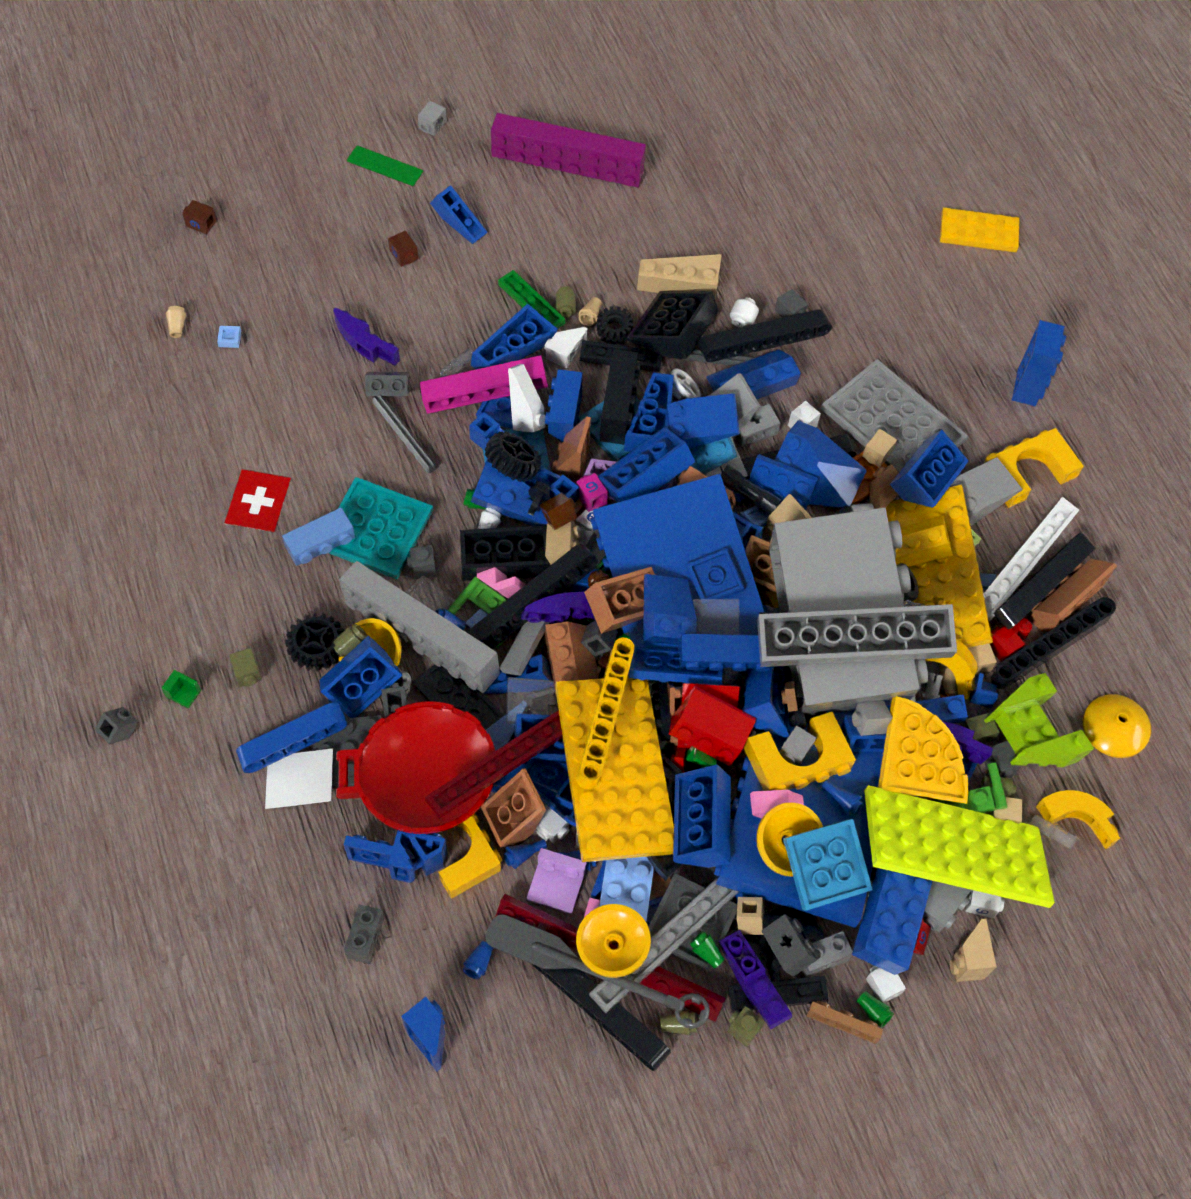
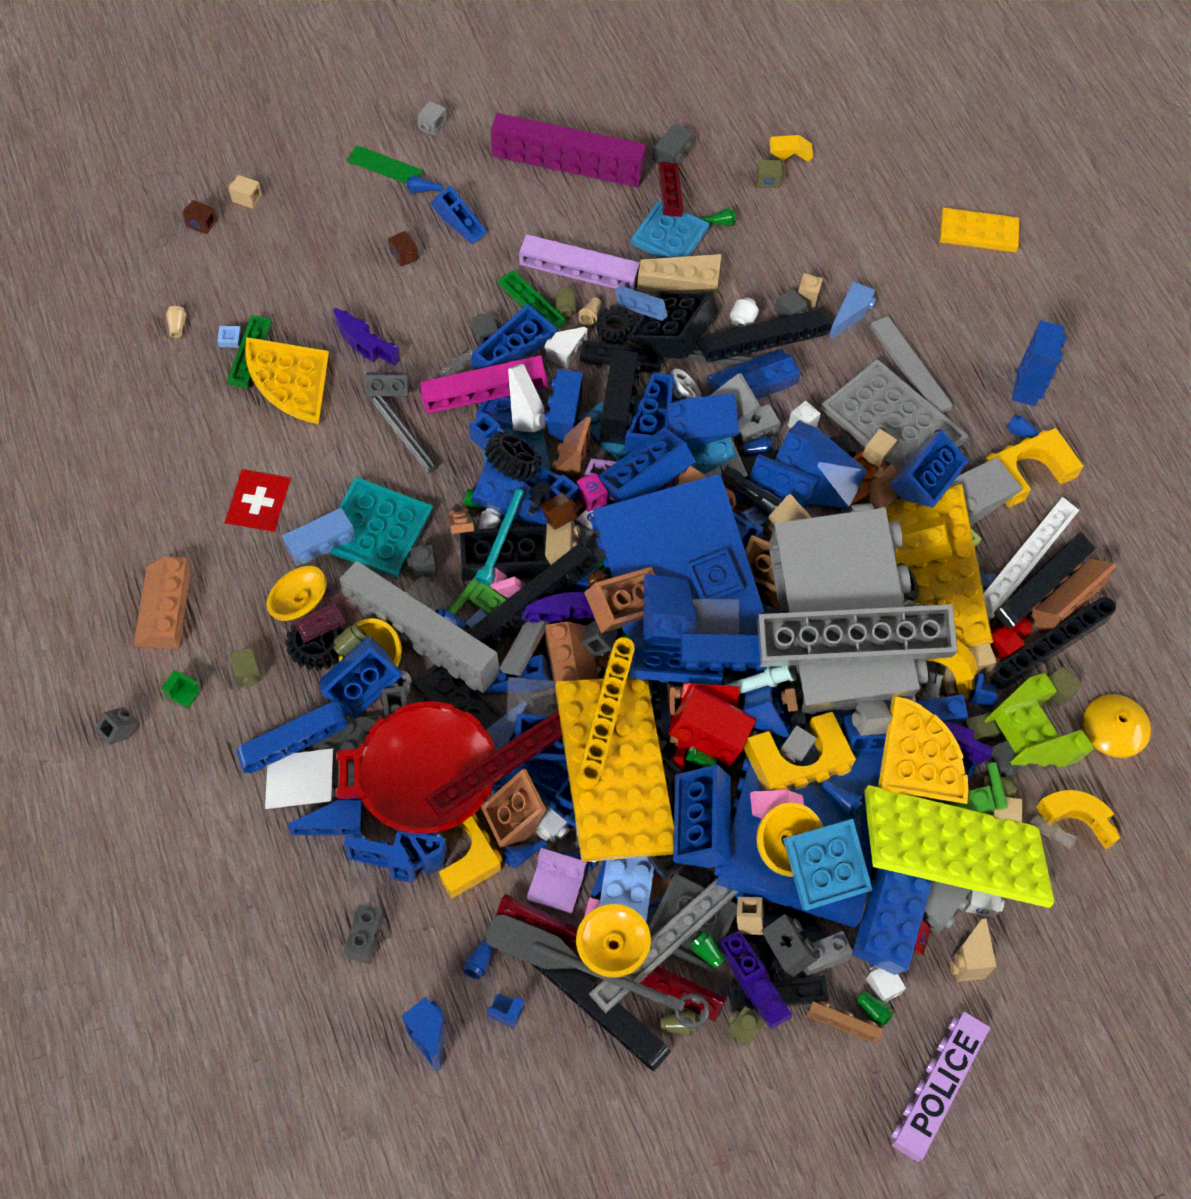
(163, 604): none -> nougat slope
(245, 191): none -> tan brick
(258, 329): none -> green plate
(288, 376): none -> yellow plate
(296, 593): none -> yellow dish
(319, 622): none -> clear pink plate
(337, 818): none -> blue slope
(417, 185): none -> blue cone
(460, 521): none -> nougat hinge
(484, 327): none -> dark grey brick
(485, 574): none -> teal piece
(506, 1010): none -> blue panel
(578, 263): none -> lavender brick
(641, 303): none -> medium blue plate
(669, 235): none -> dark azure plate
(670, 189): none -> dark red plate
(673, 145): none -> dark grey brick
(722, 217): none -> green cone
(758, 446): none -> blue cone
(769, 173): none -> olive brick
(770, 677): none -> light aqua pin
(786, 146): none -> yellow slope
(810, 289): none -> tan brick
(854, 308): none -> medium blue slope
(910, 364): none -> light grey tile
(939, 1087): none -> lavender brick
(1021, 427): none -> blue cone
(1065, 685): none -> olive brick

